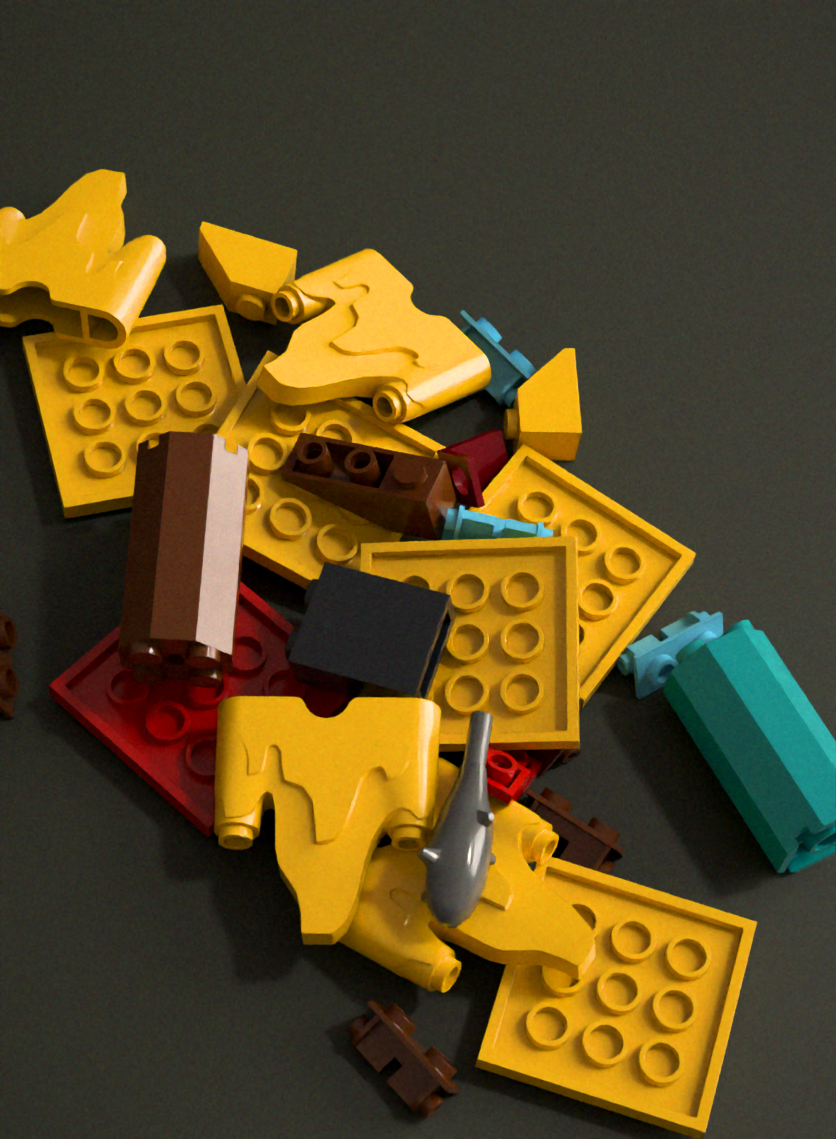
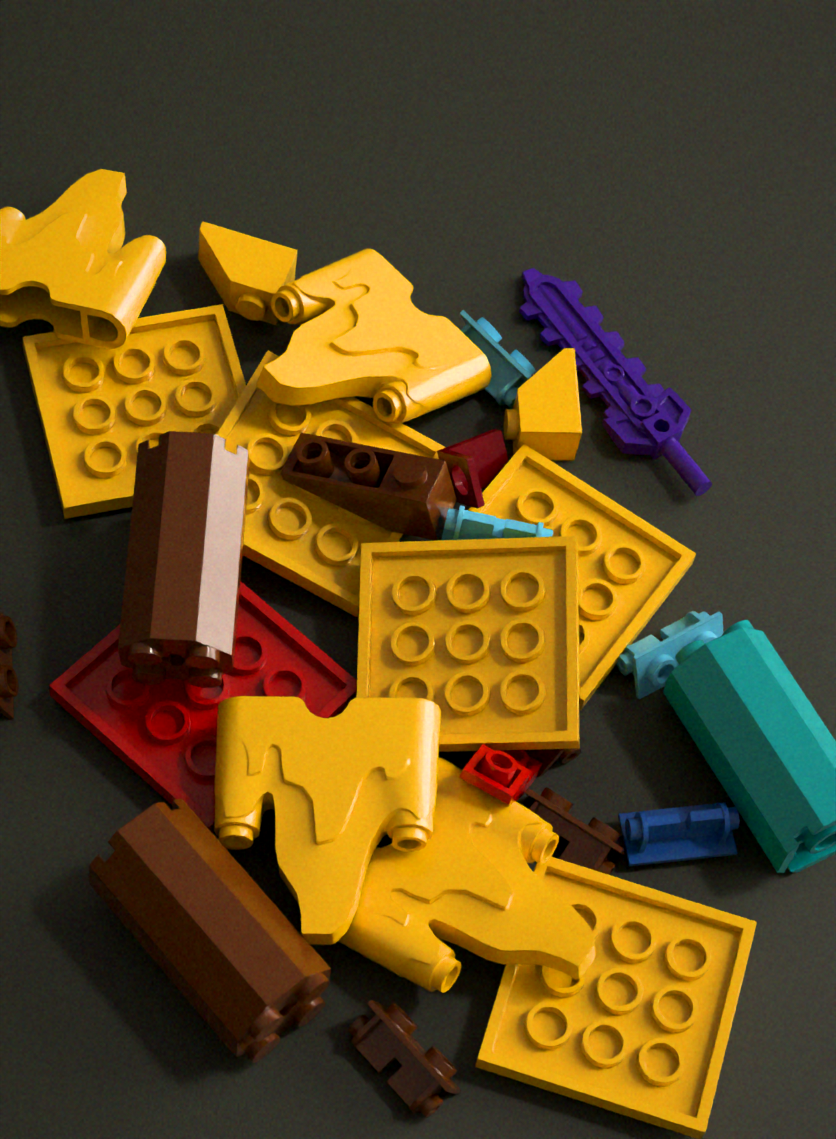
(211, 928): none -> reddish brown brick
(370, 635): black brick -> none
(463, 835): dark grey piece -> none
(638, 415): none -> dark purple bar
(679, 833): none -> blue hinge

